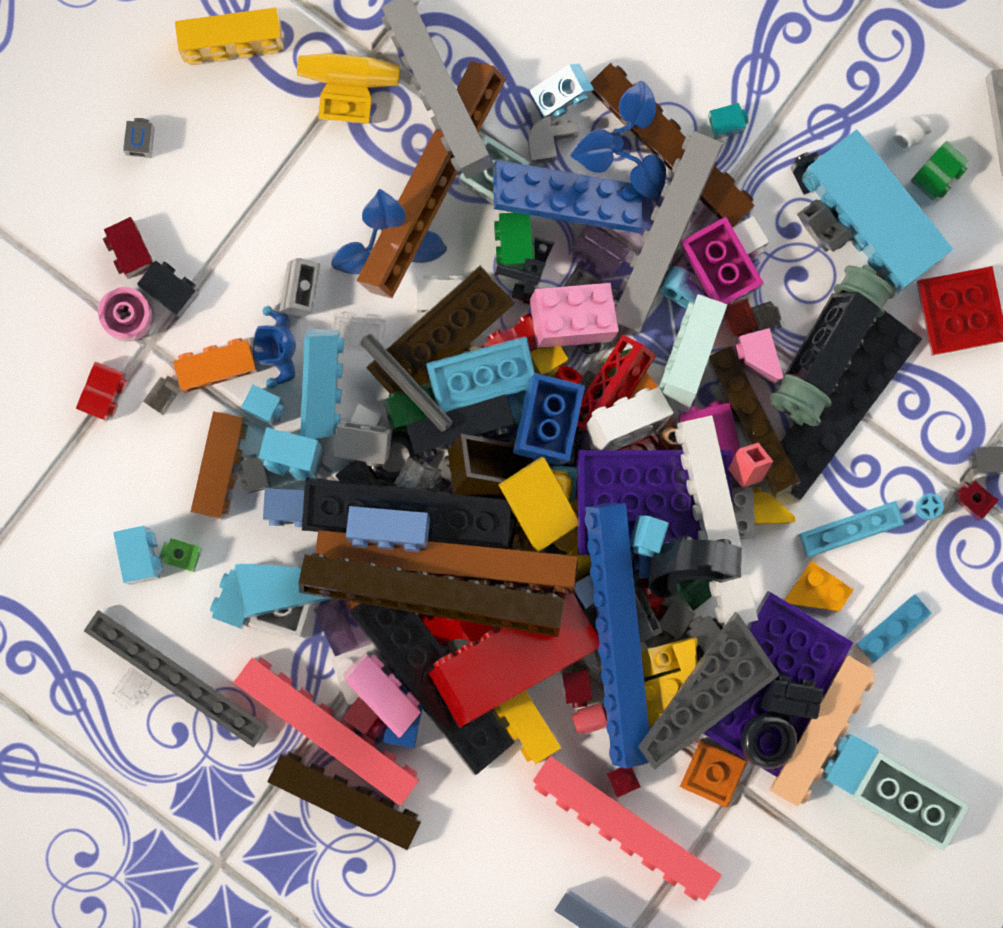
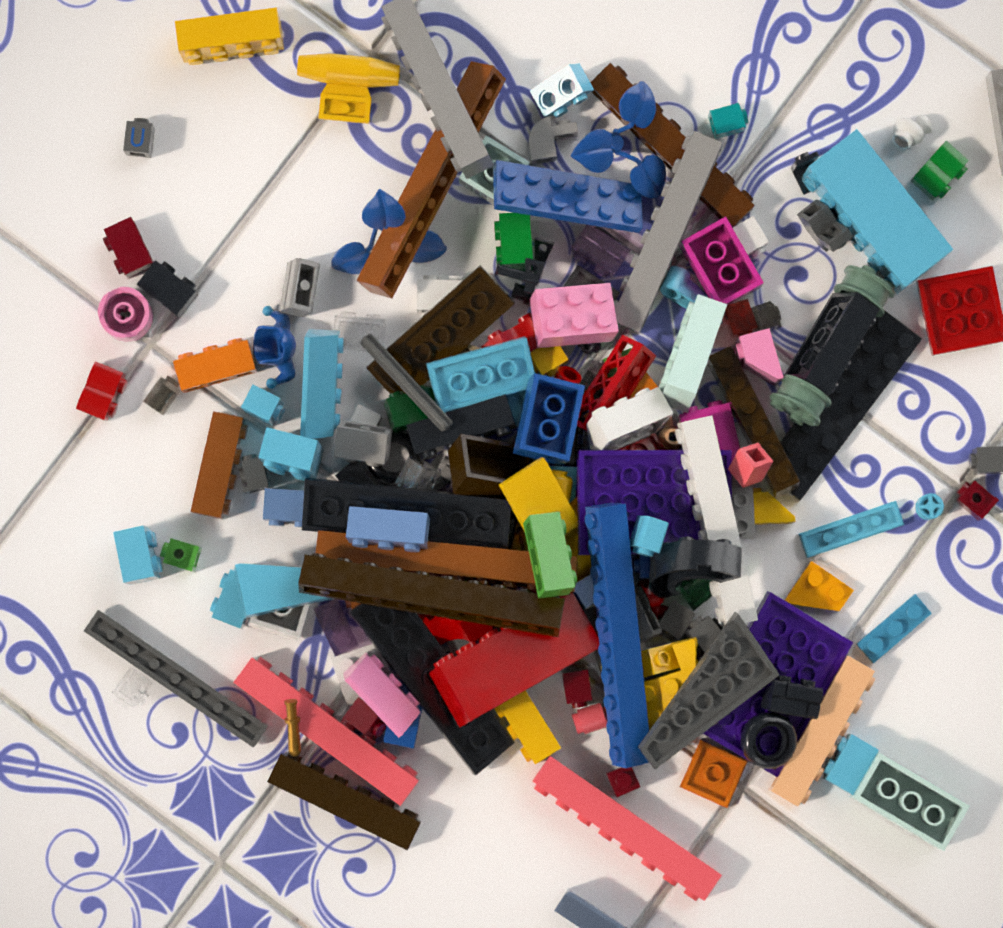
(292, 721): none -> pearl gold piece
(549, 554): none -> bright green brick

